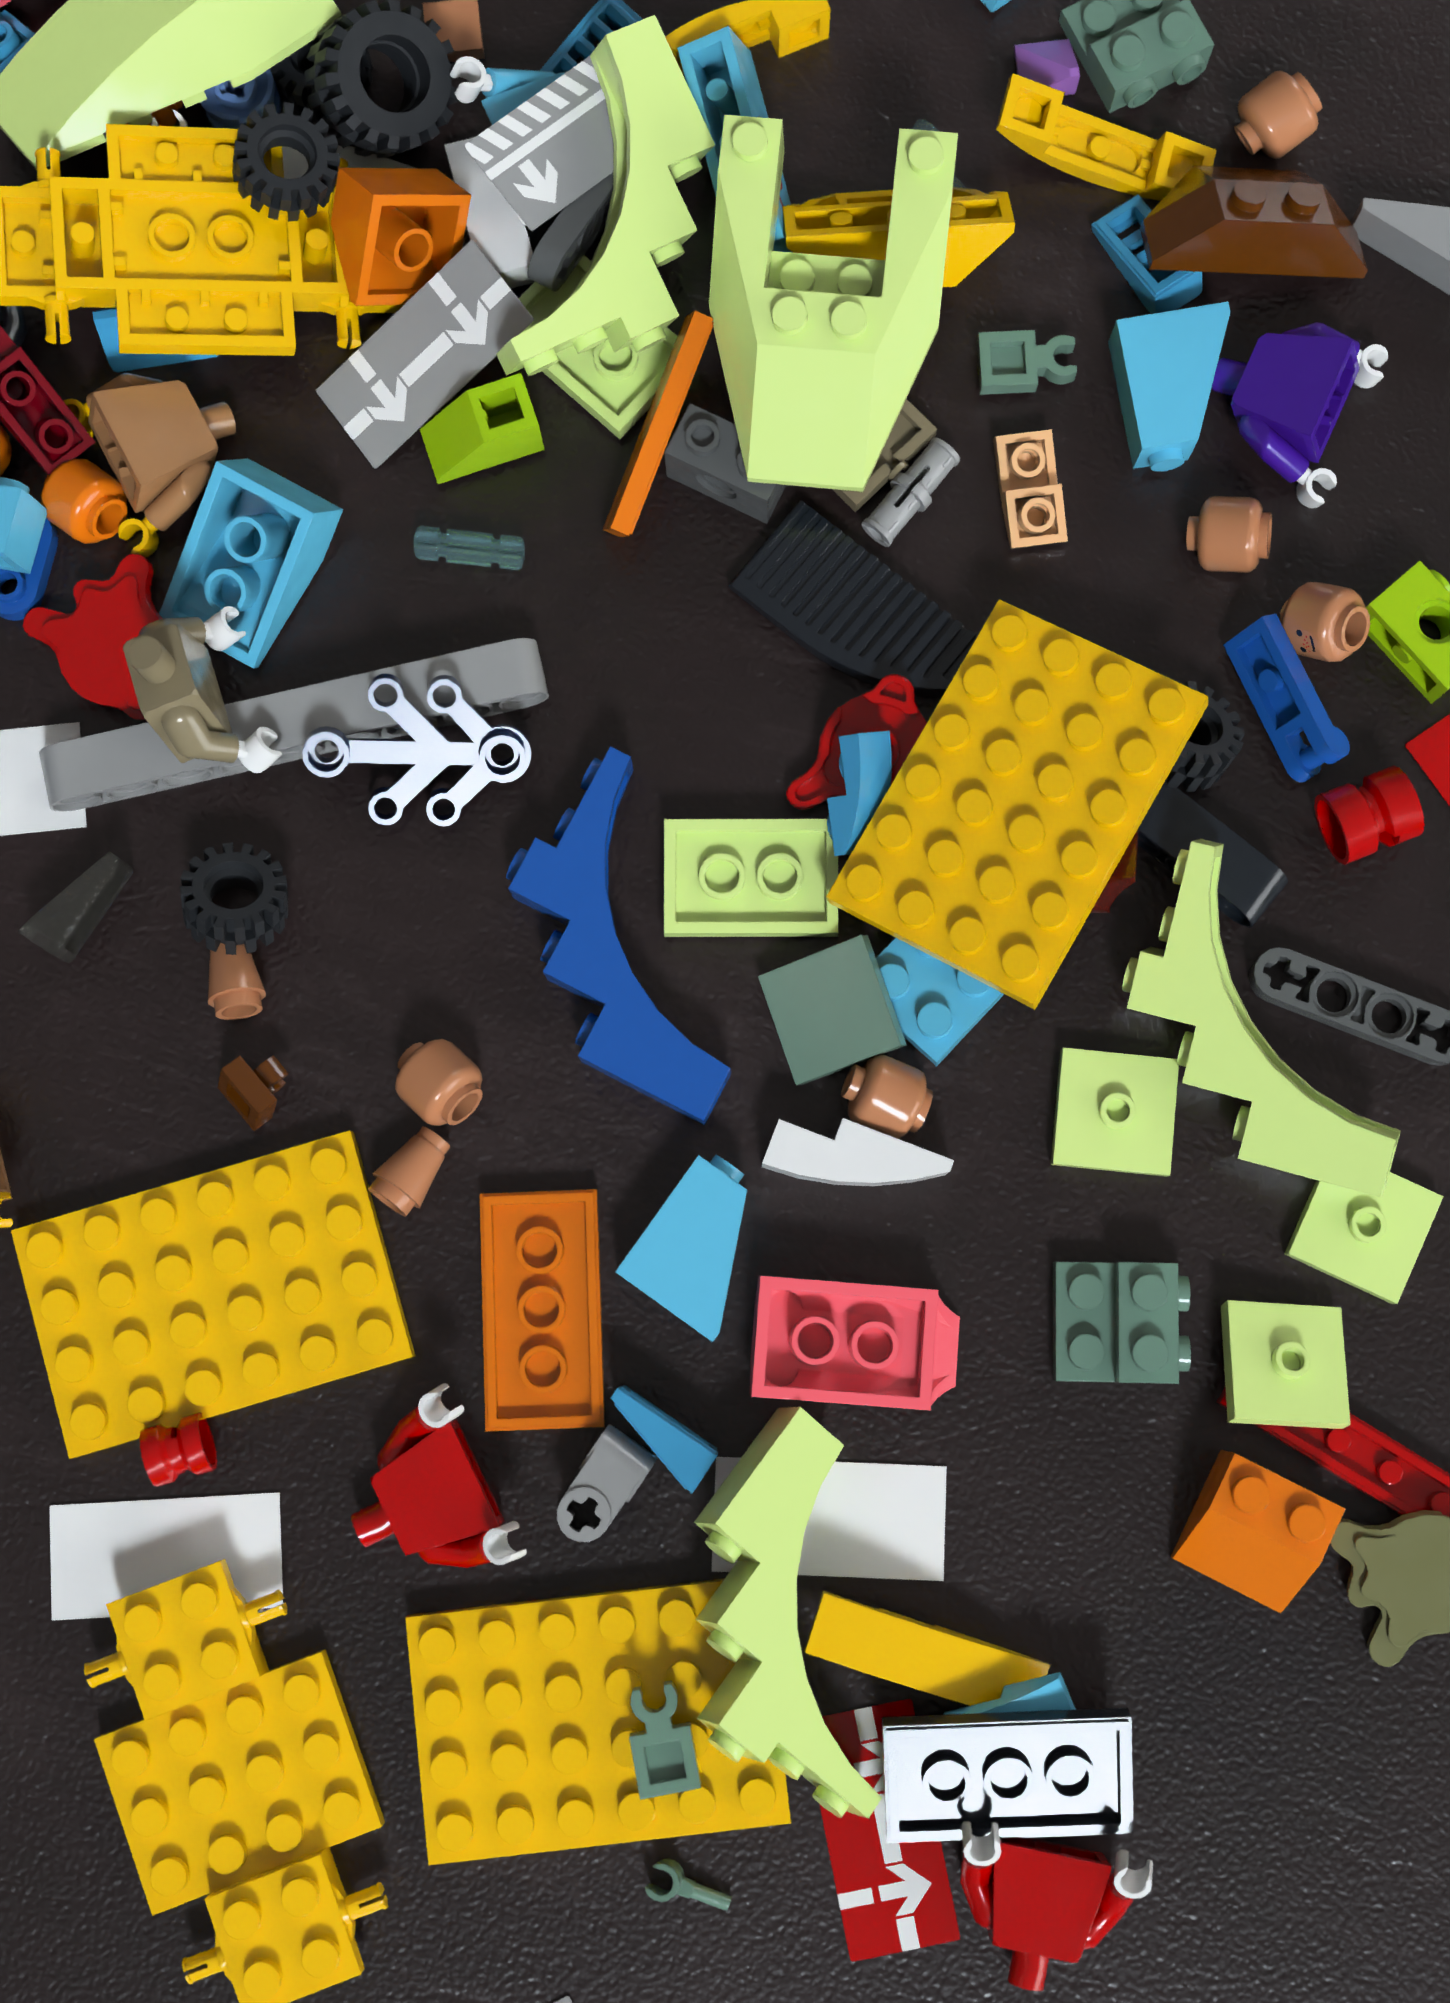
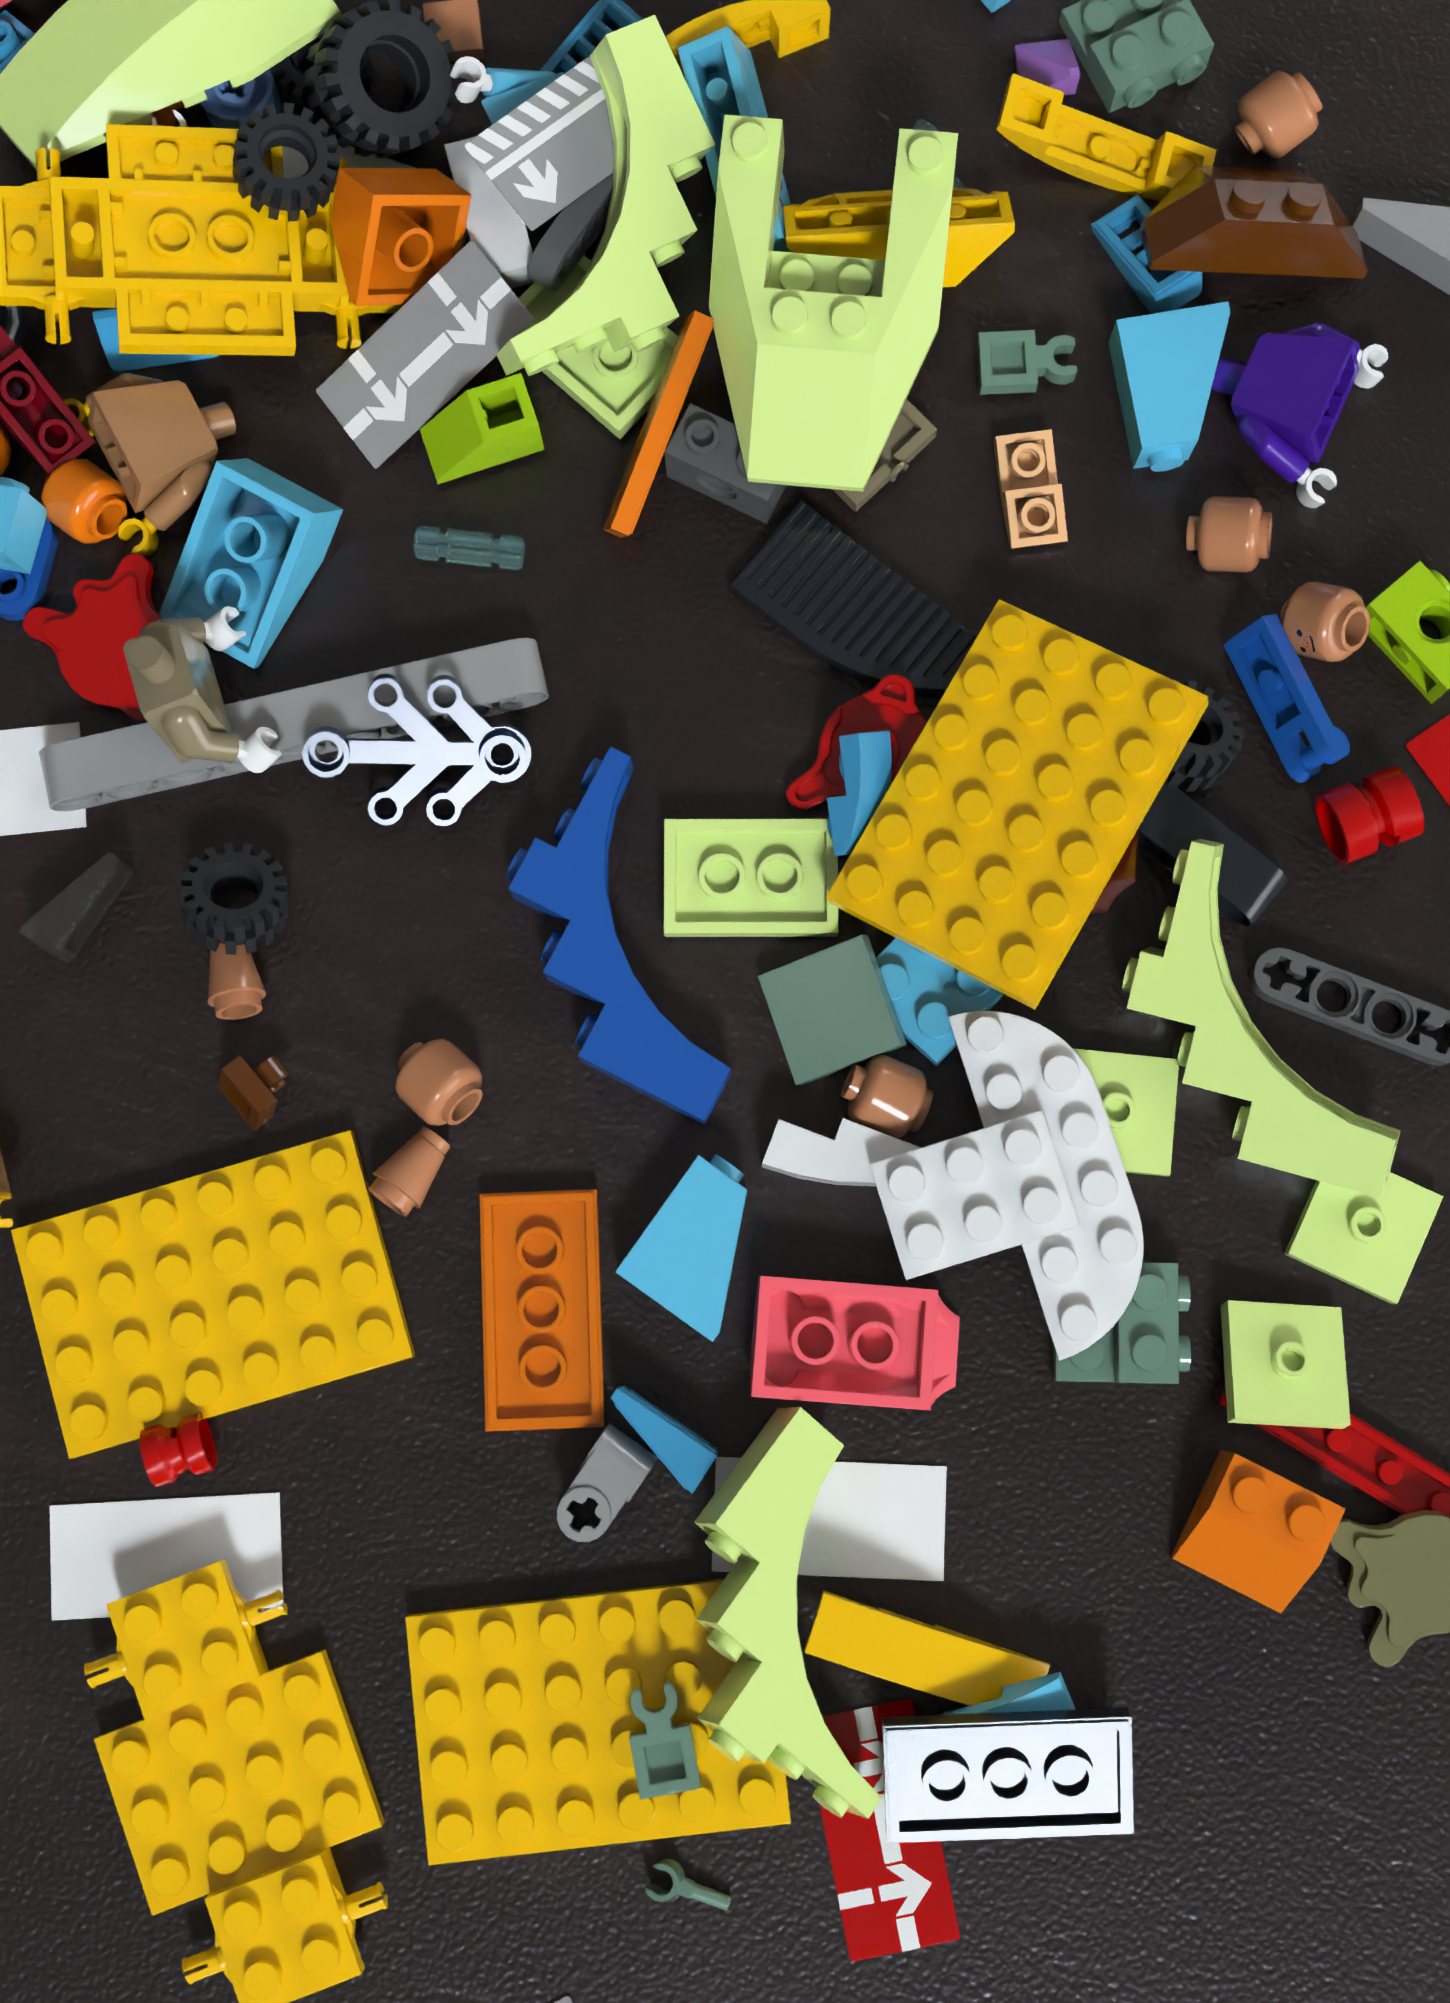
(435, 1493): red torso -> none
(911, 491): light grey pin -> none
(1031, 1178): none -> white plate
(1045, 1898): red torso -> none

